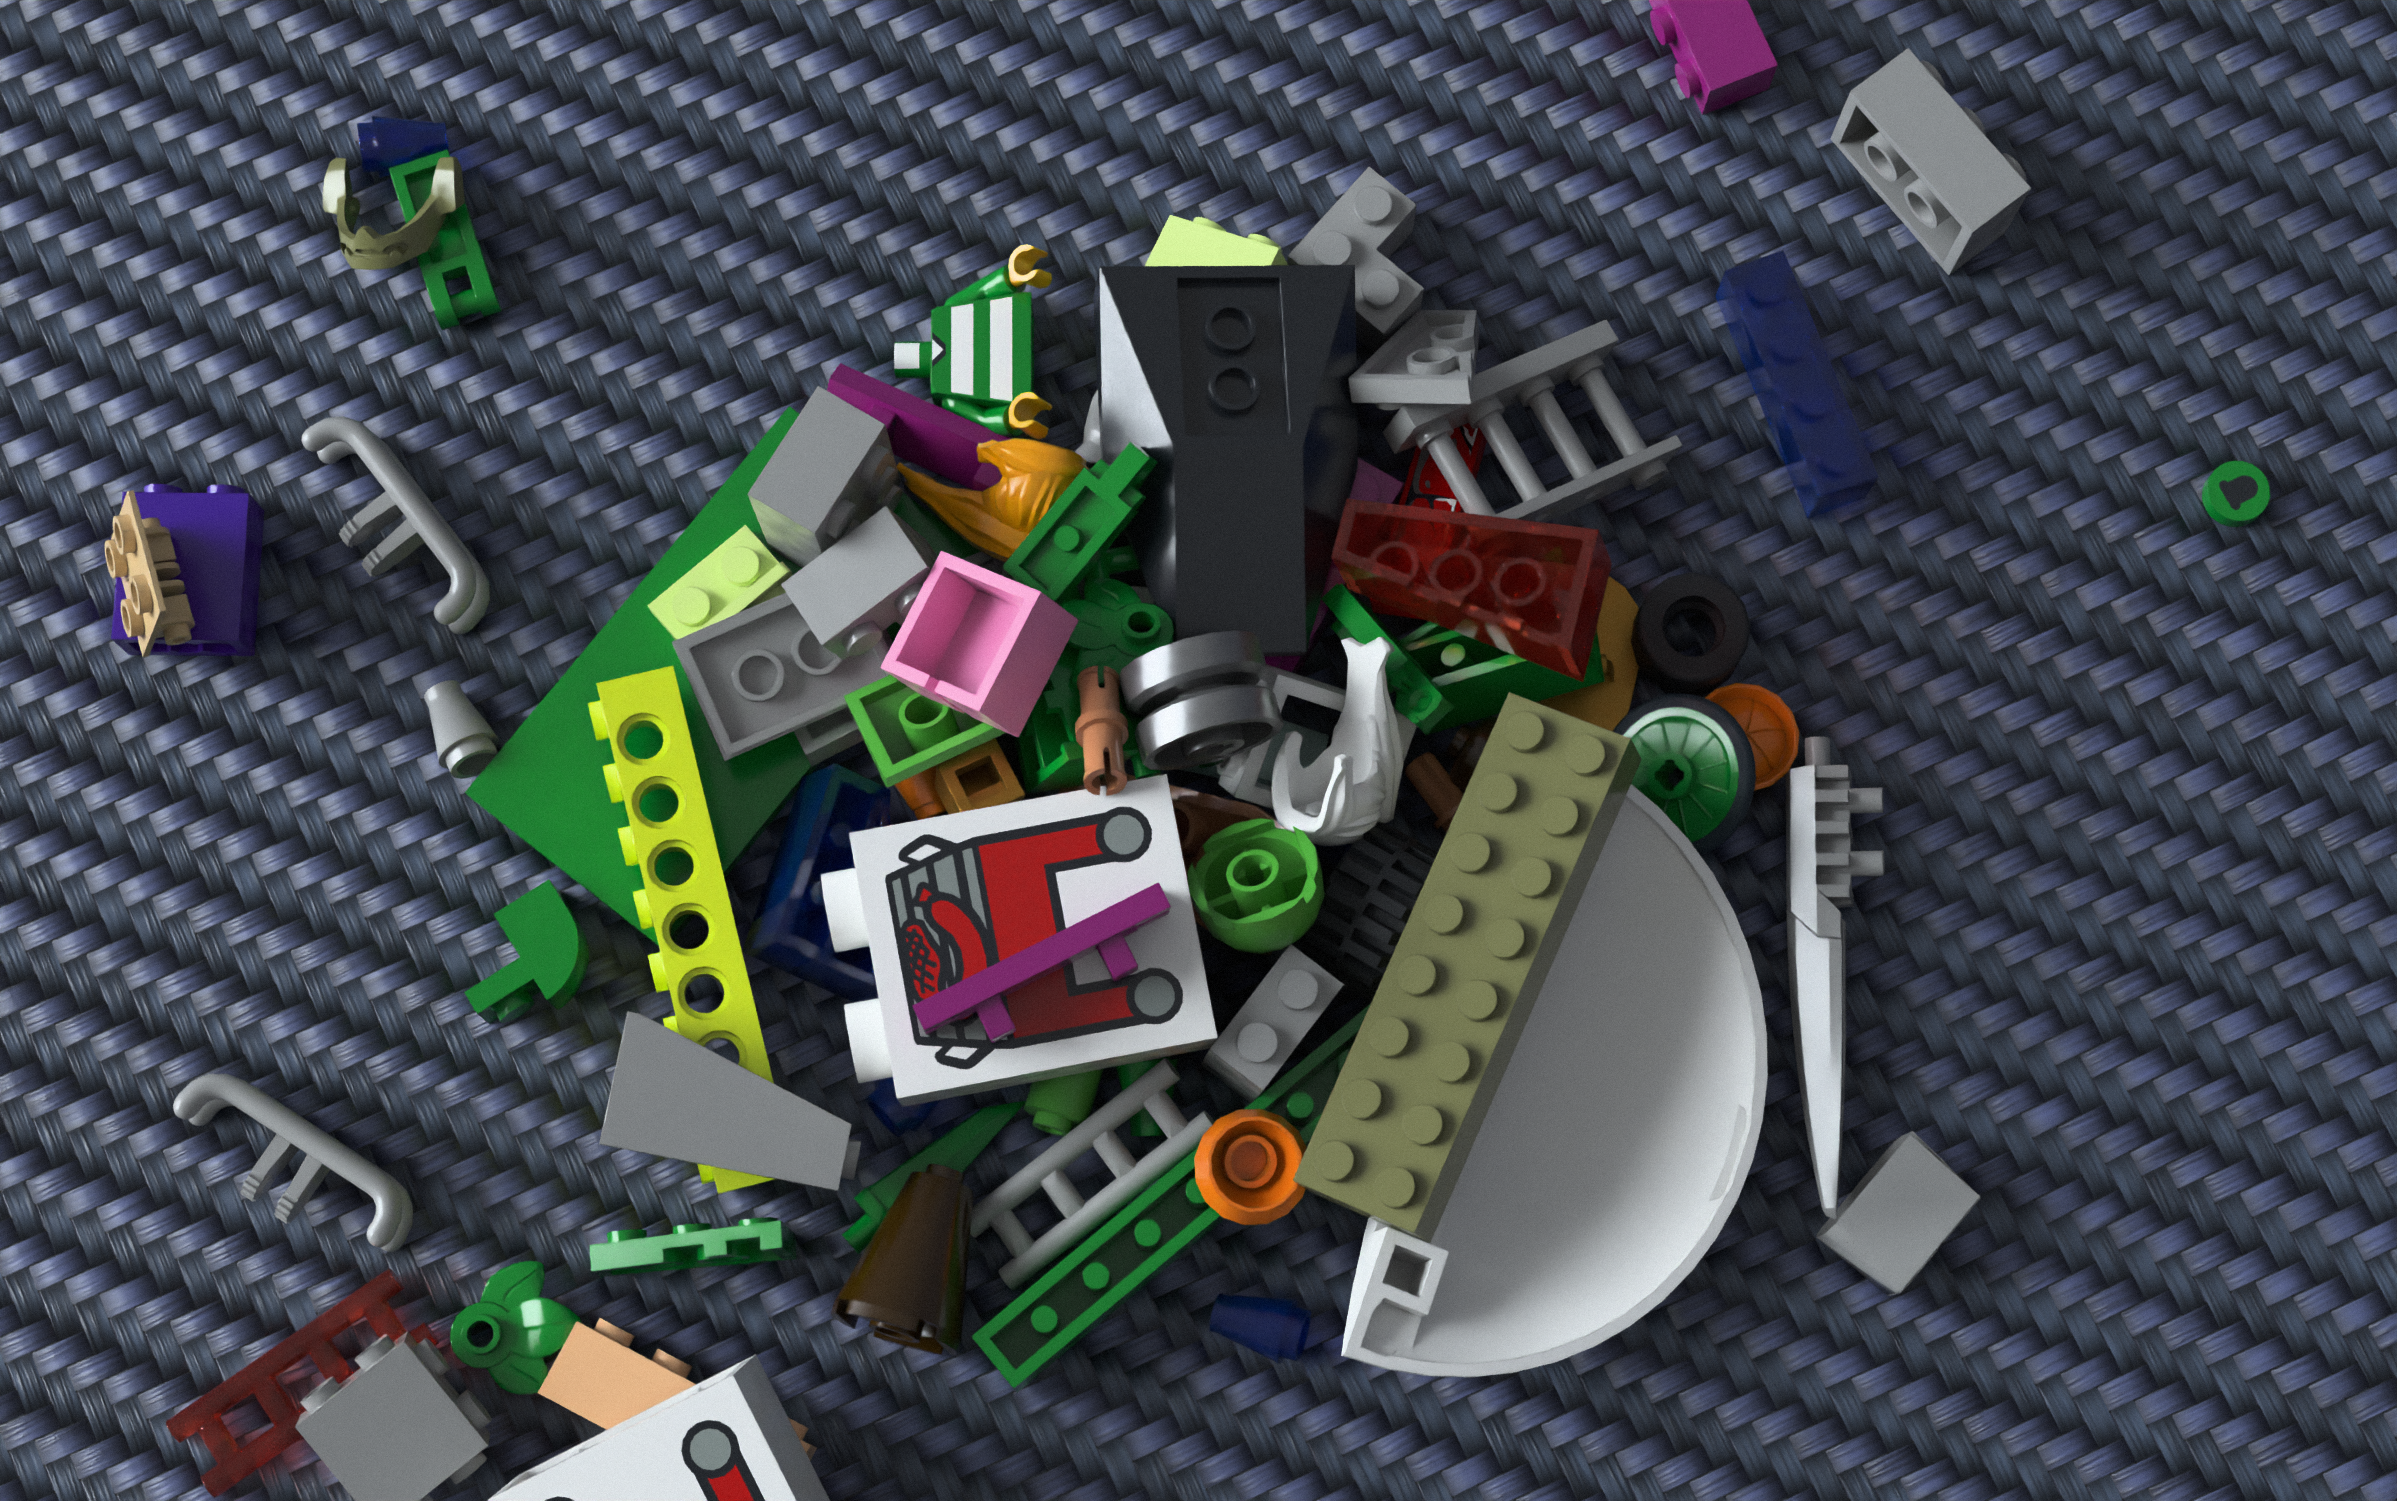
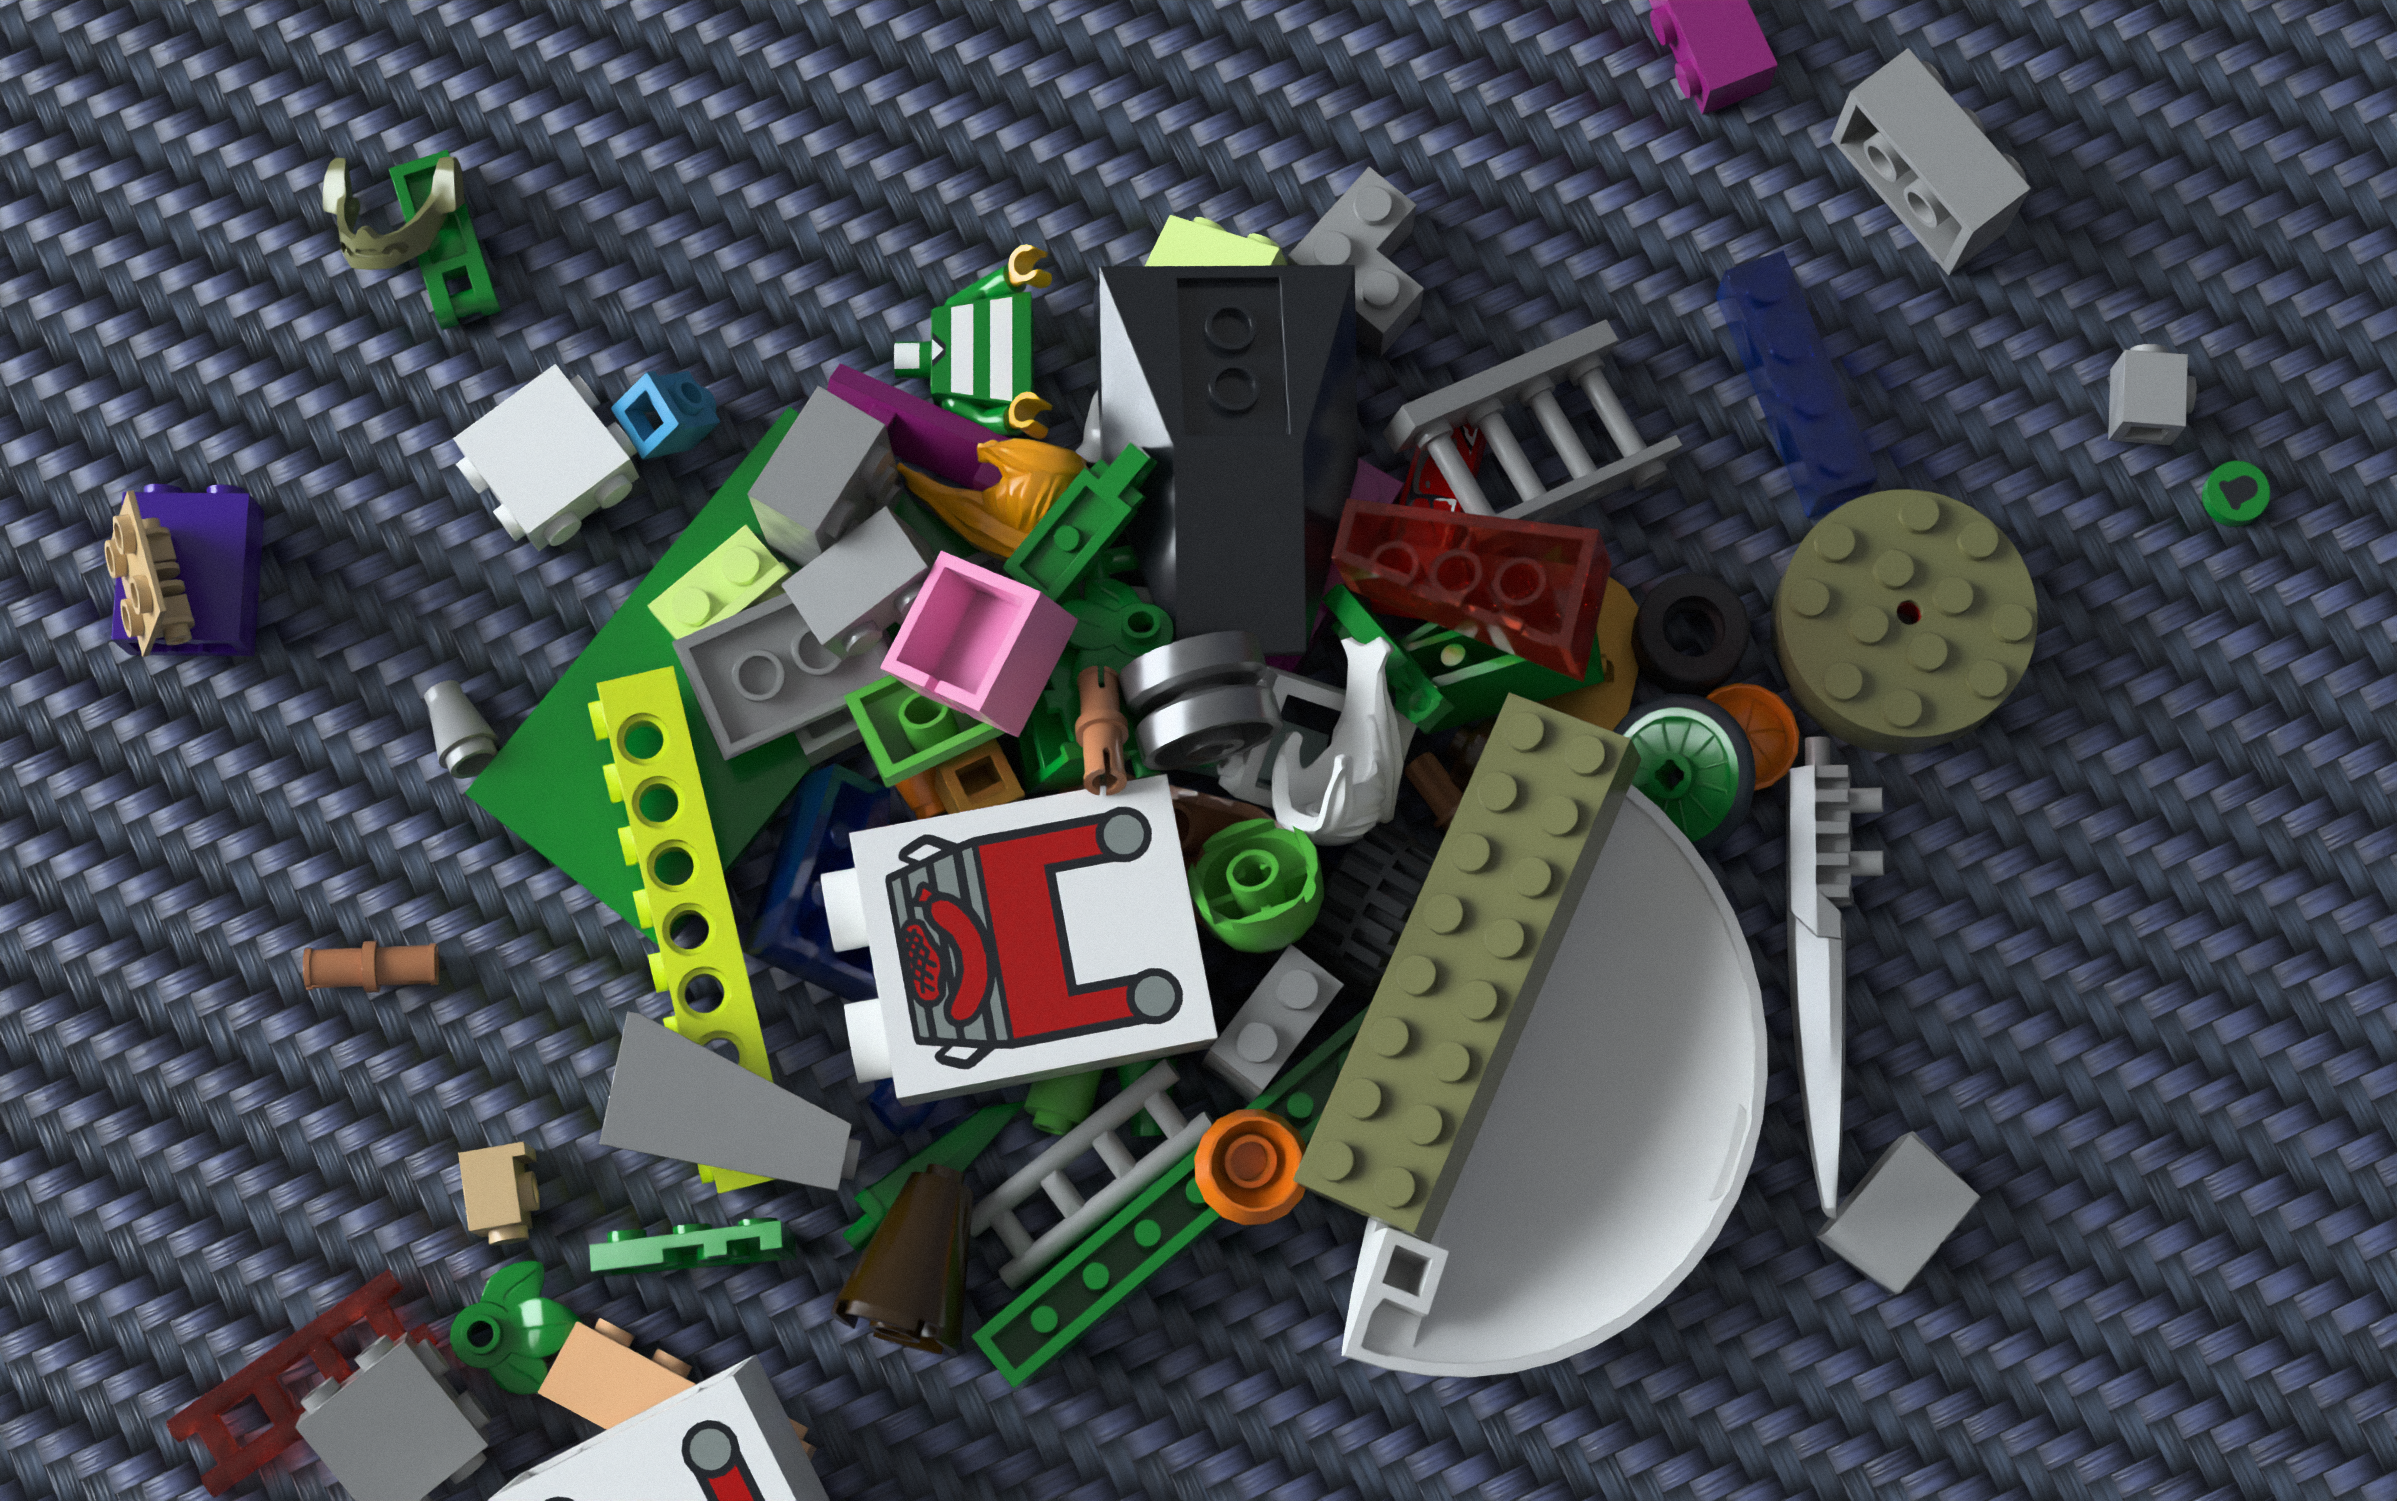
(212, 1092): light grey piece -> none
(371, 966): none -> nougat pin
(396, 141): clear blue cone -> none
(469, 587): light grey piece -> none
(500, 1192): none -> tan brick
(547, 459): none -> white brick
(550, 960): green brick -> none
(681, 404): none -> dark azure brick
(1098, 932): magenta hinge -> none
(1263, 1324): clear blue cone -> none
(1422, 362): light grey wing -> none
(1892, 564): none -> olive piece
(2150, 395): none -> light grey brick

